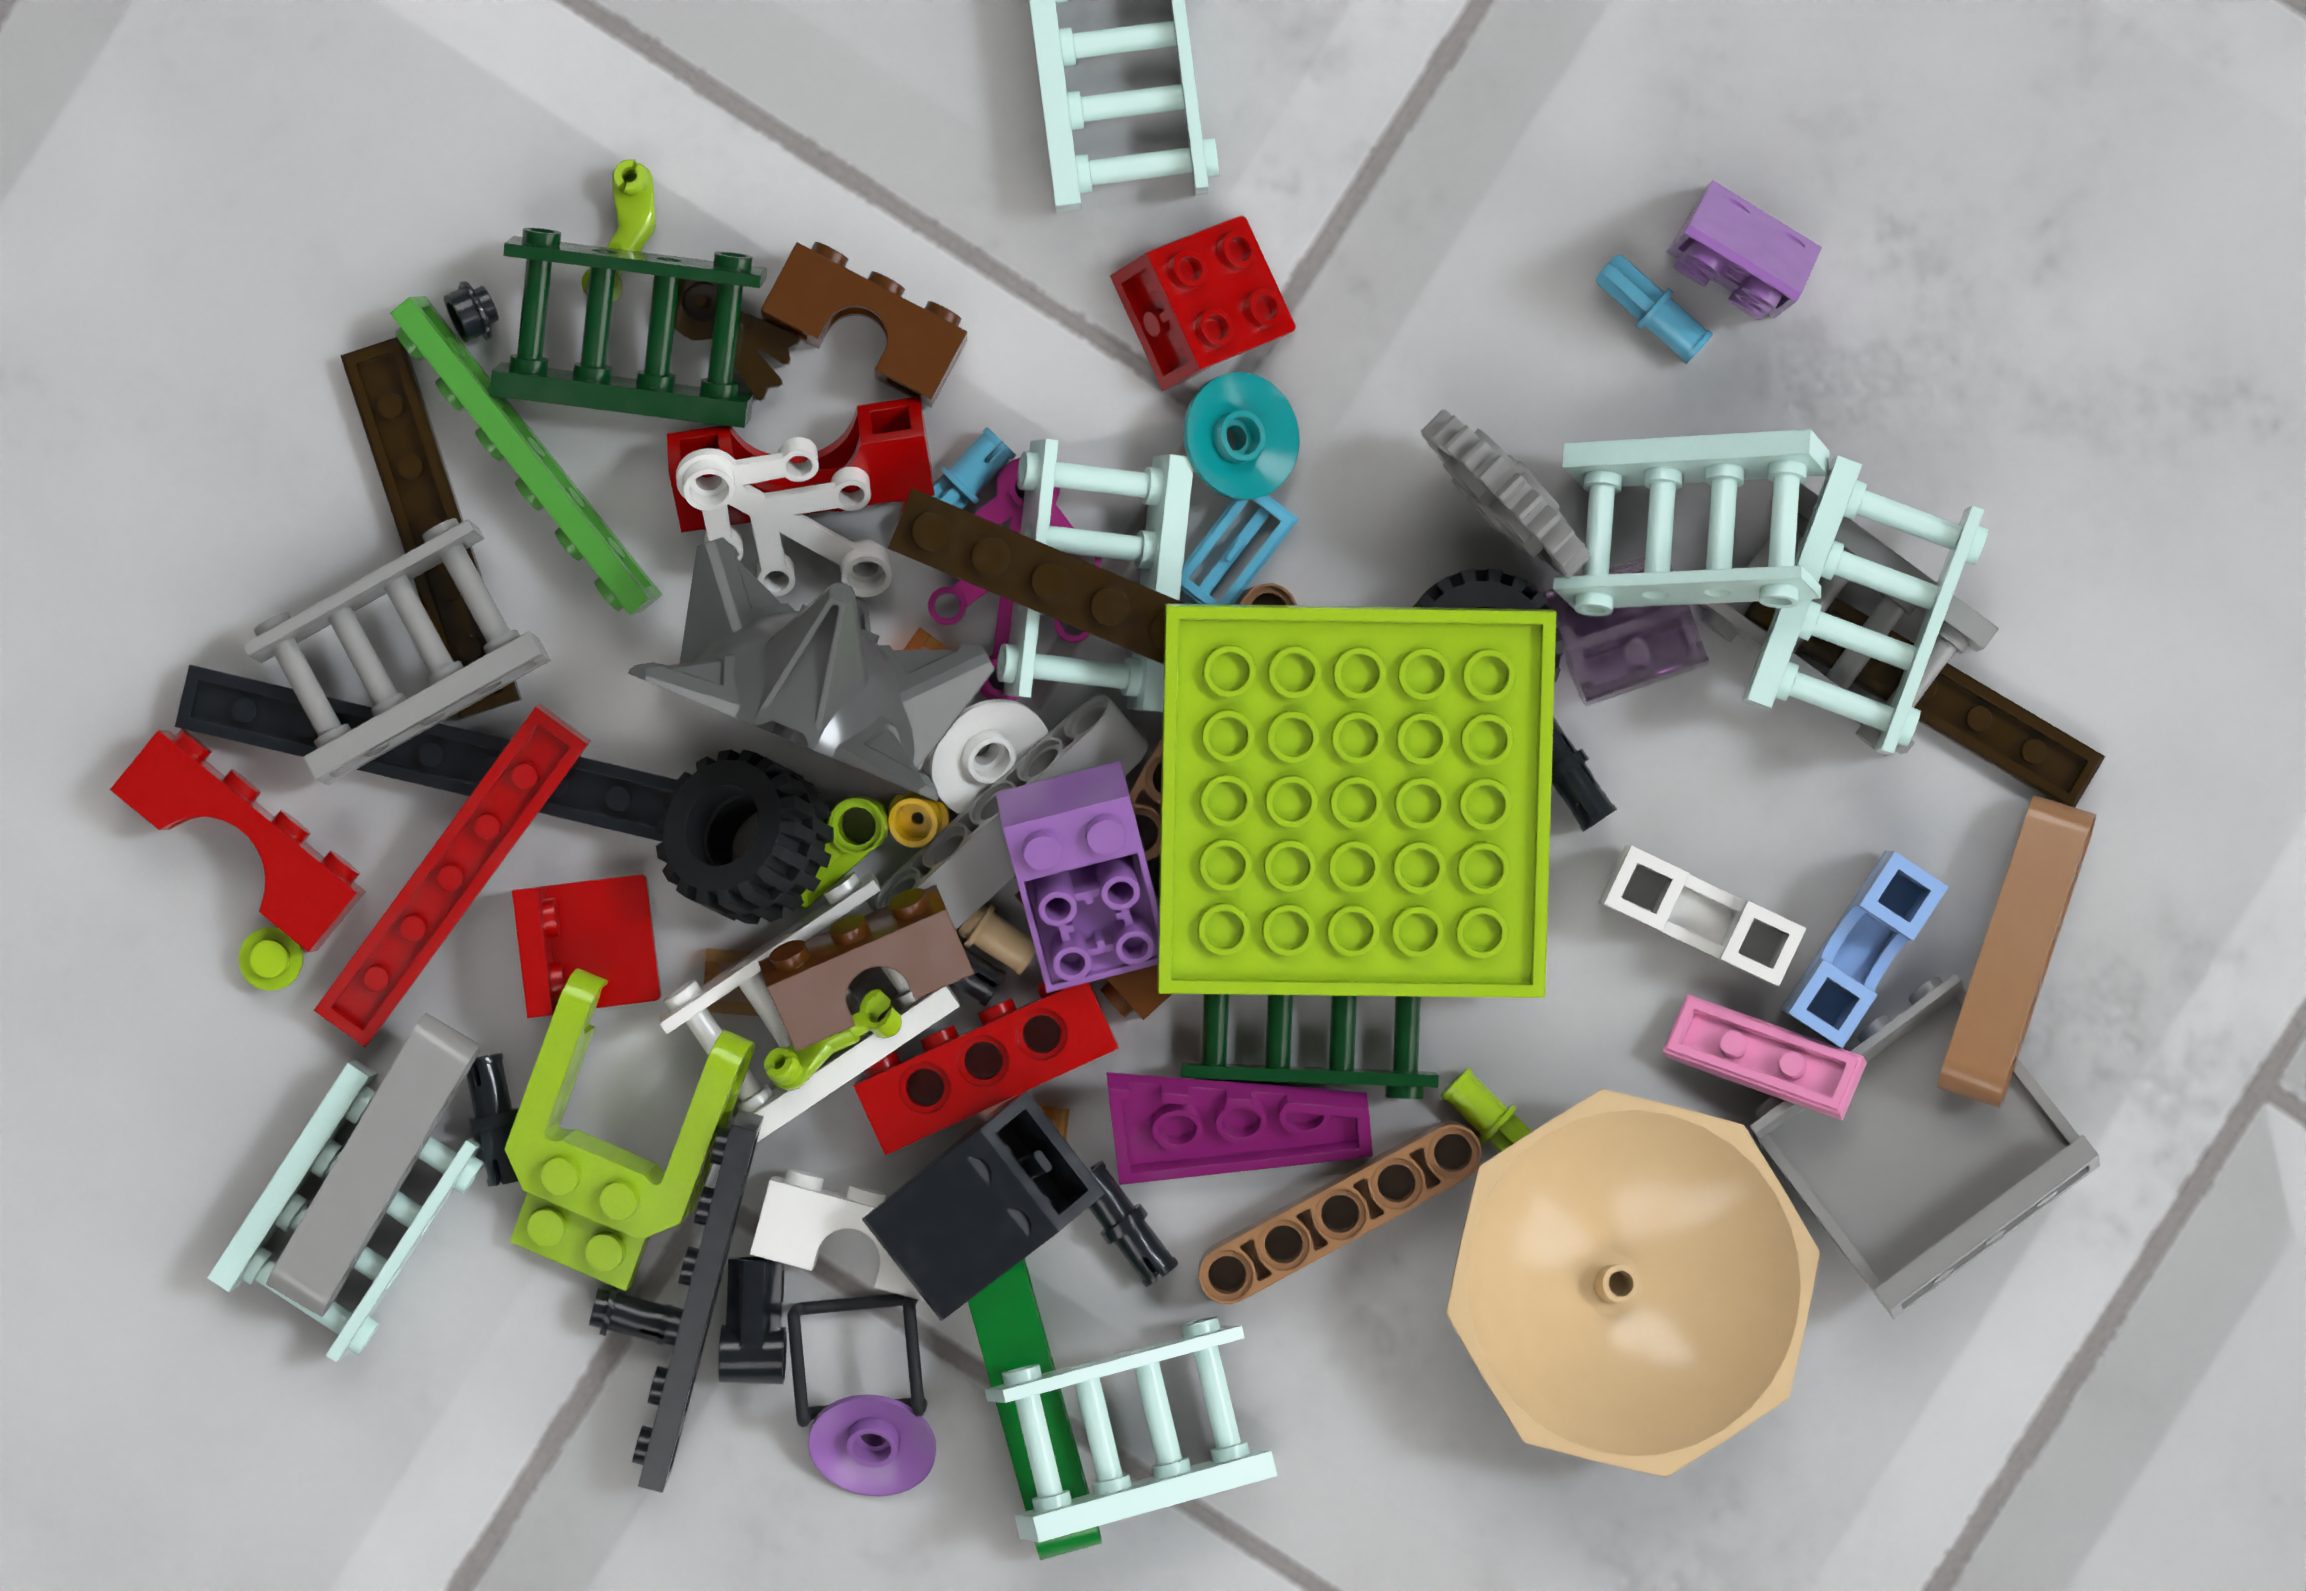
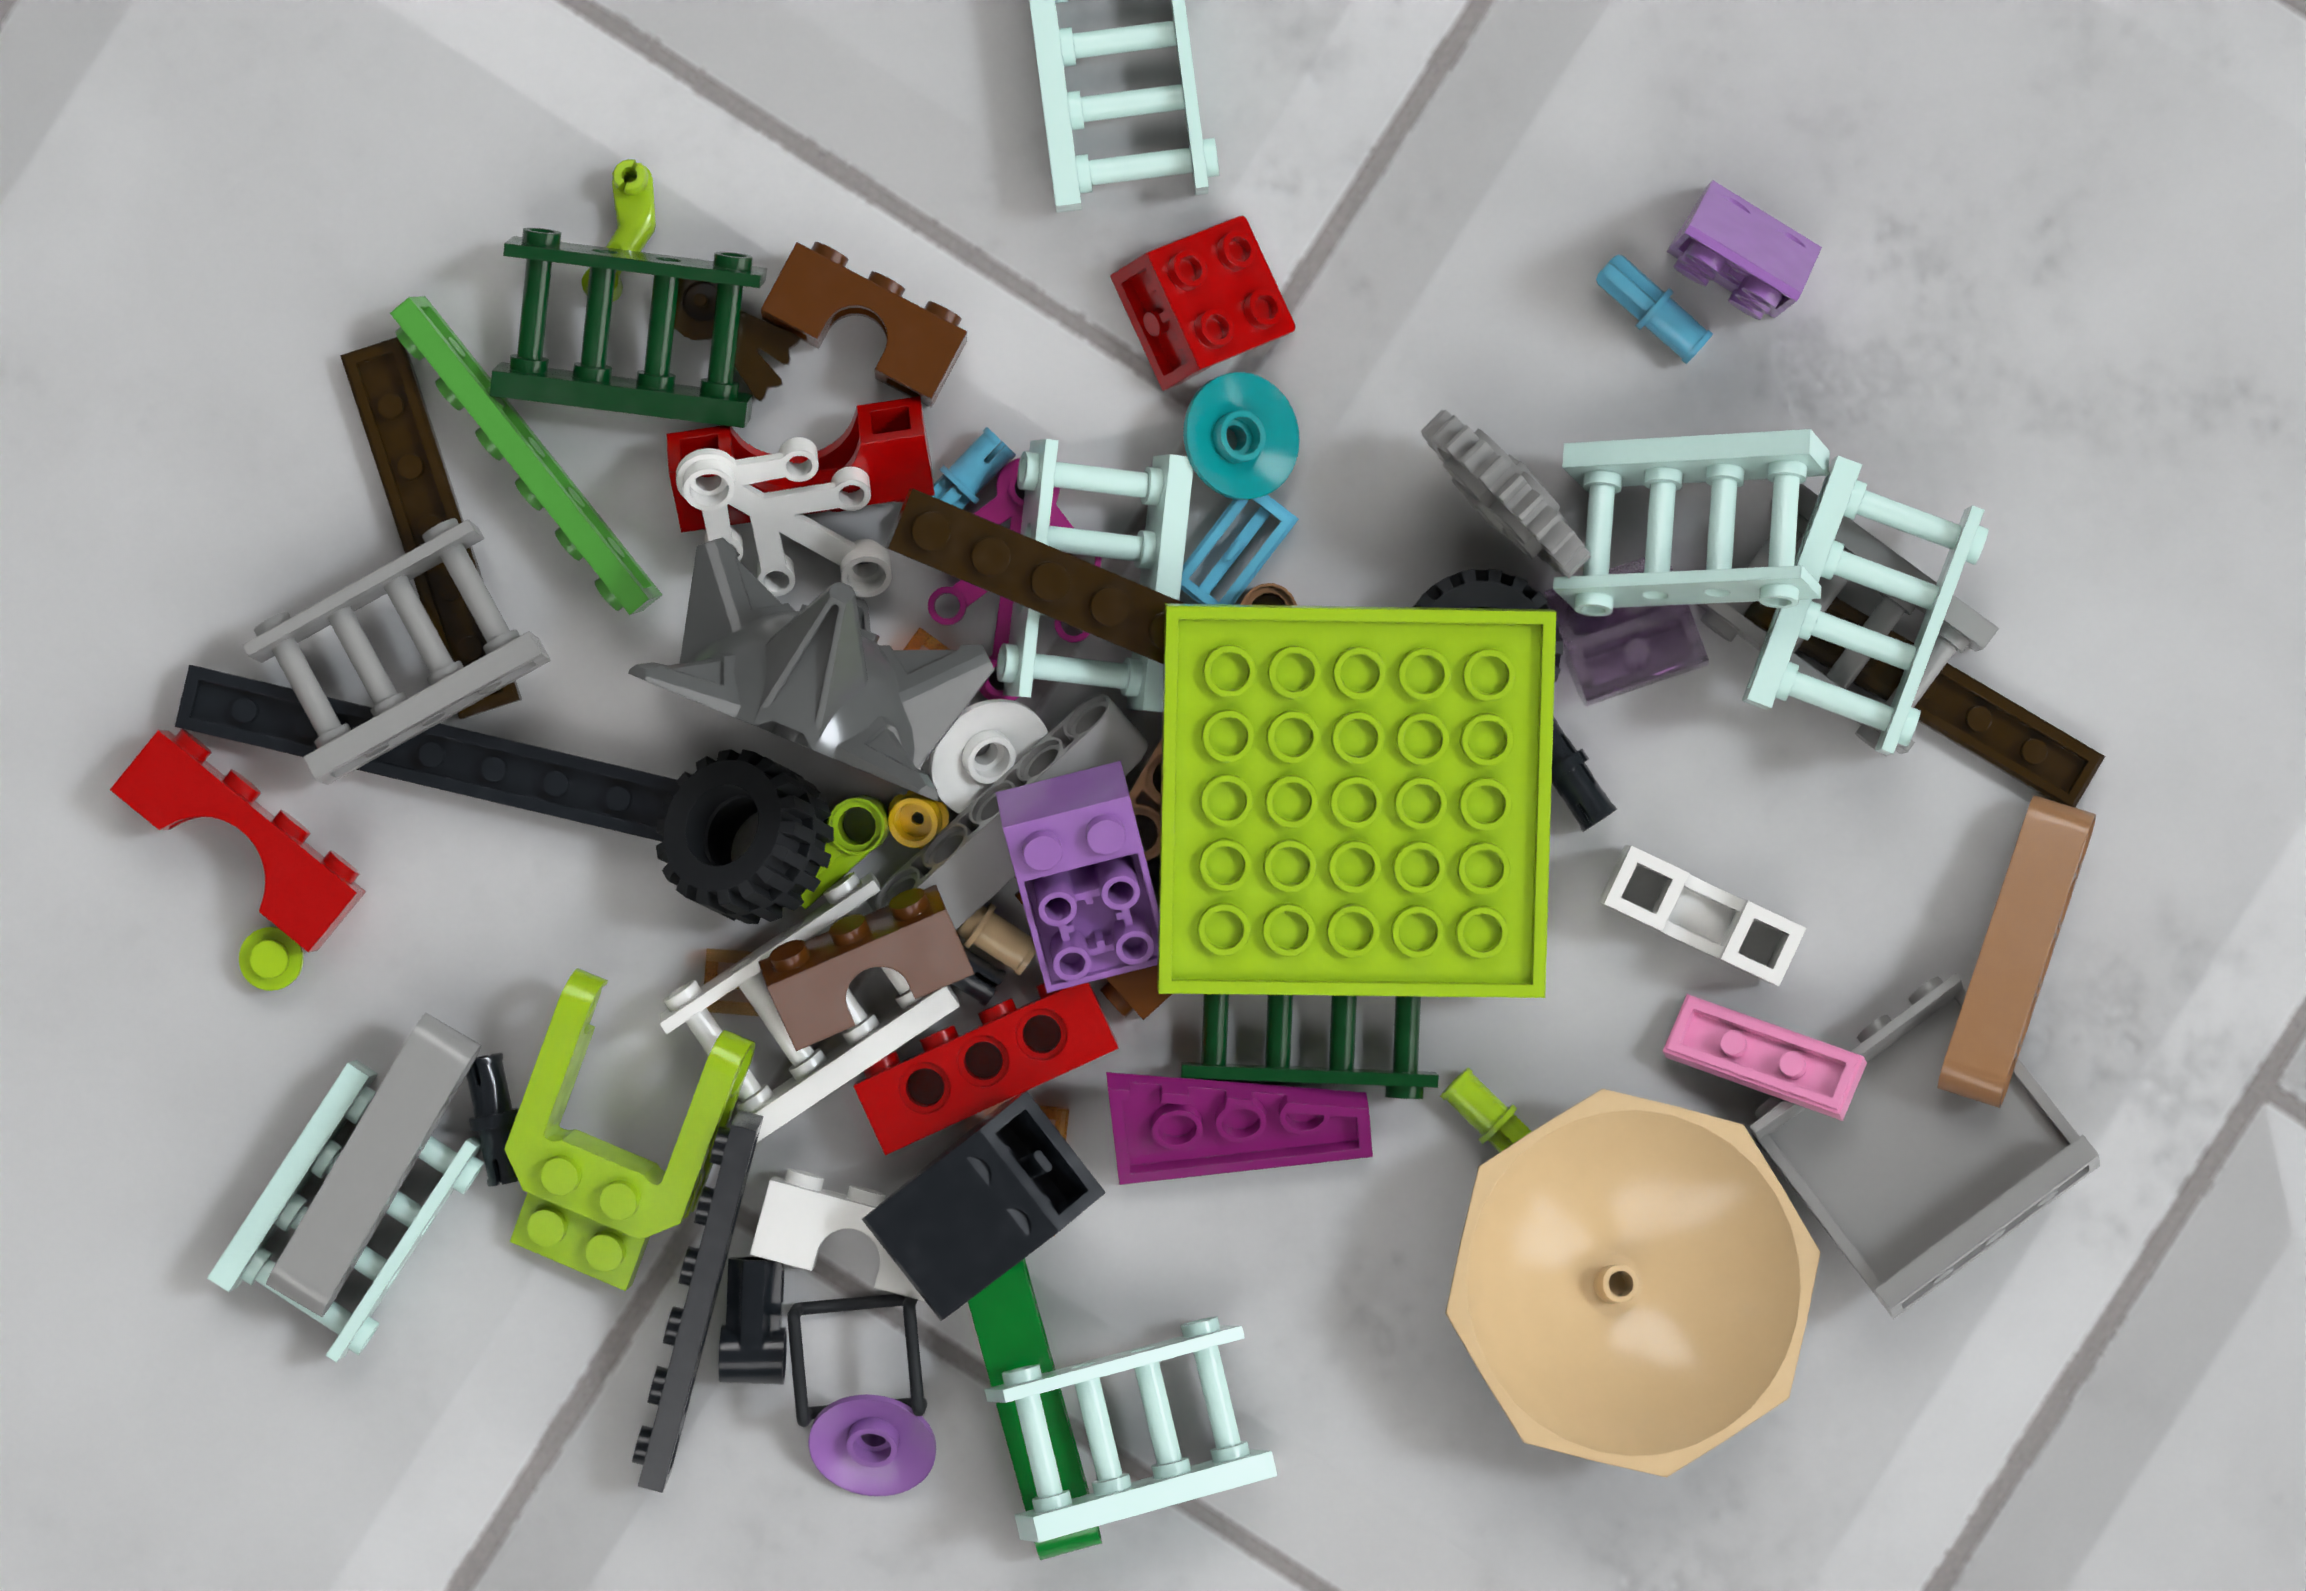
(452, 875): red plate -> none
(471, 311): black plate -> none
(591, 927): red bracket -> none
(629, 1315): black pin -> none
(793, 1068): lime arm -> none
(1128, 1229): black pin -> none
(1319, 1238): medium nougat beam -> none
(1861, 947): light blue arch -> none

